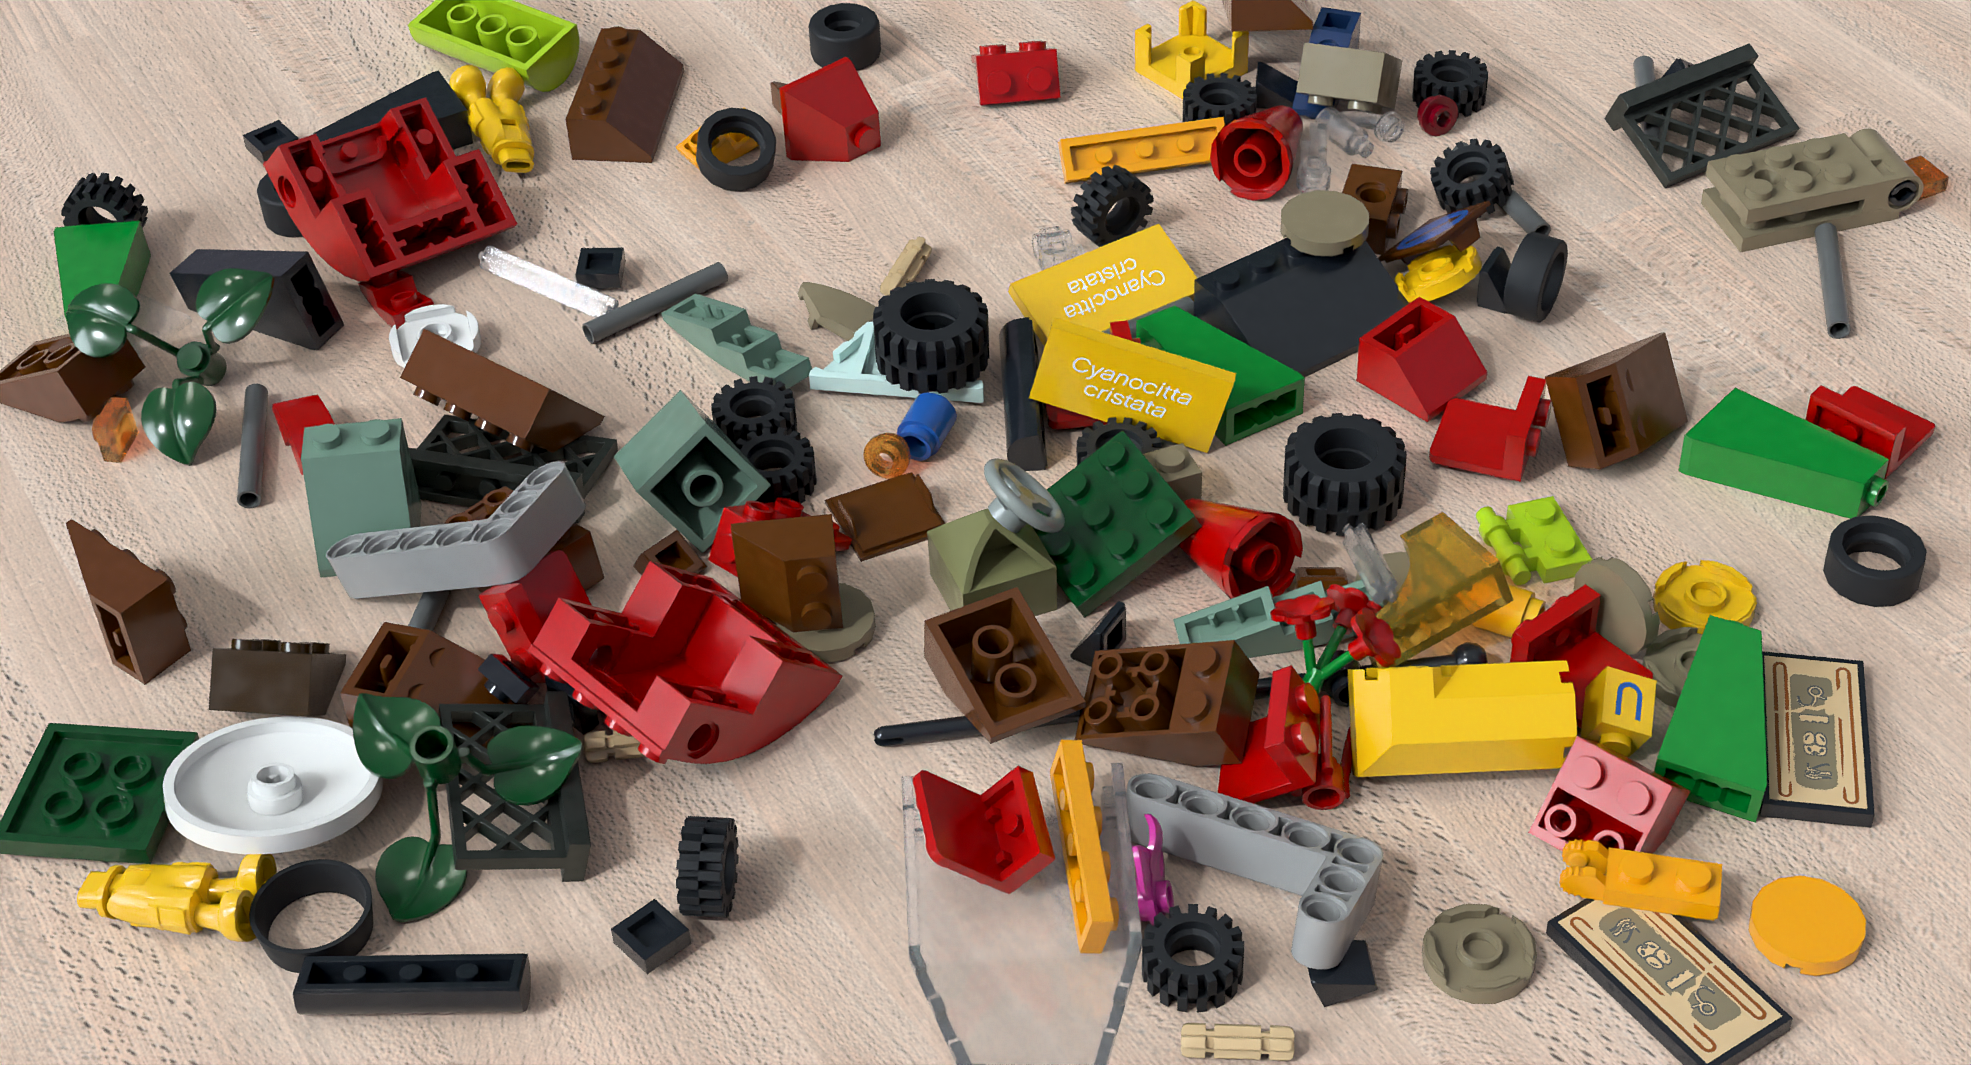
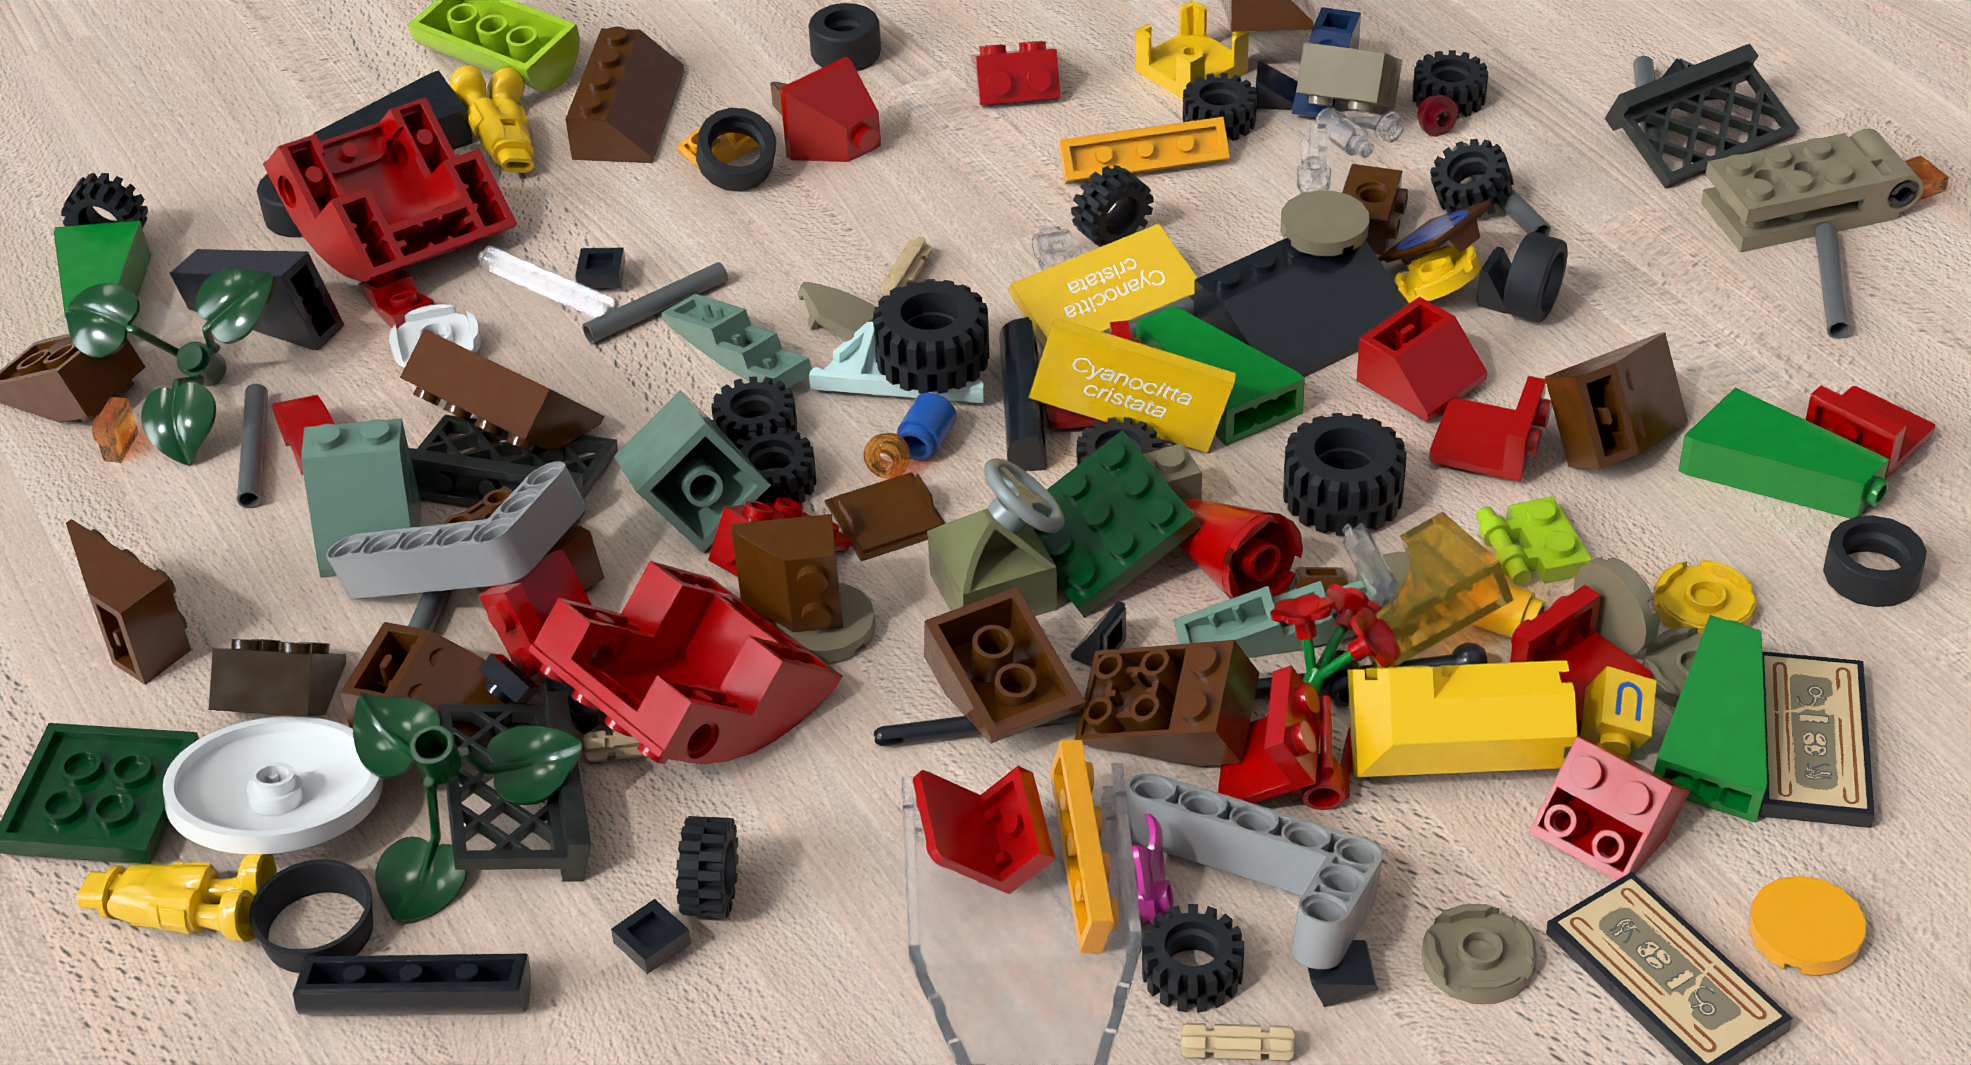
(266, 139): black plate -> none
(671, 551): reddish brown slope -> none
(1257, 152): red cone -> none
(1642, 880): light orange hinge -> none

